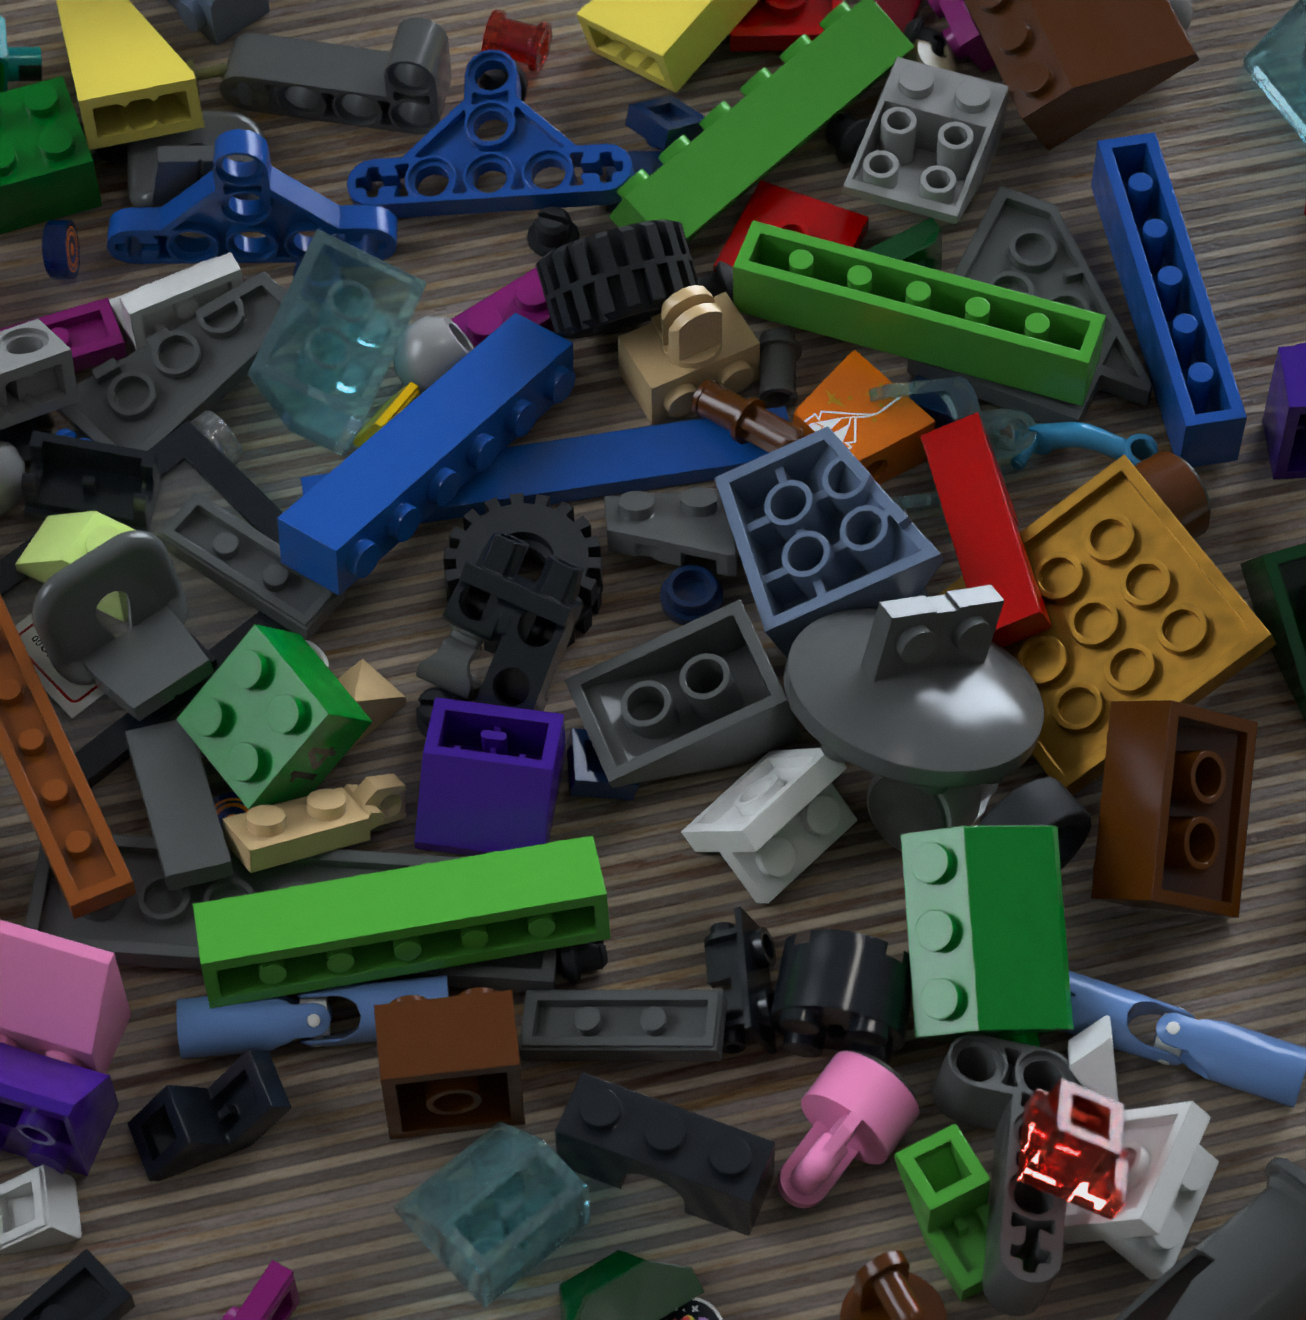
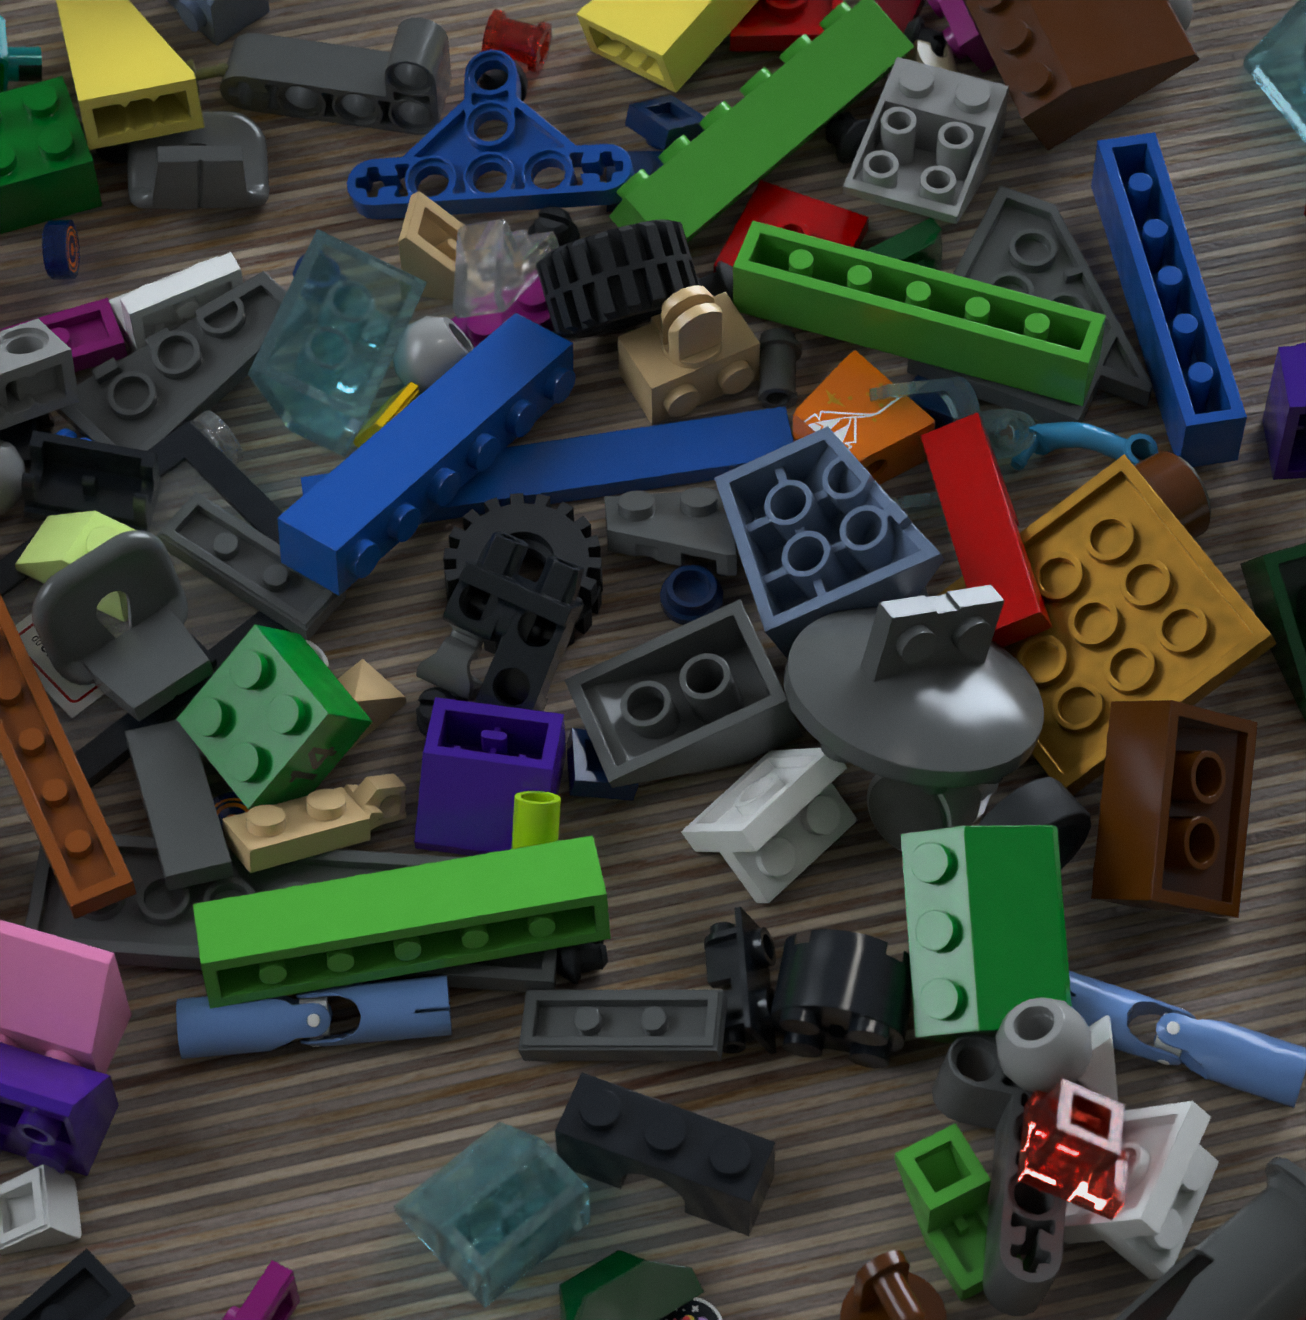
(201, 1124): black slope -> none
(212, 210): blue beam -> none
(429, 246): none -> tan slope
(449, 1063): reddish brown brick -> none
(495, 266): none -> clear slope
(535, 818): none -> lime hinge
(743, 417): reddish brown axle -> none
(855, 1112): bright pink piece -> none
(1043, 1043): none -> light grey piece

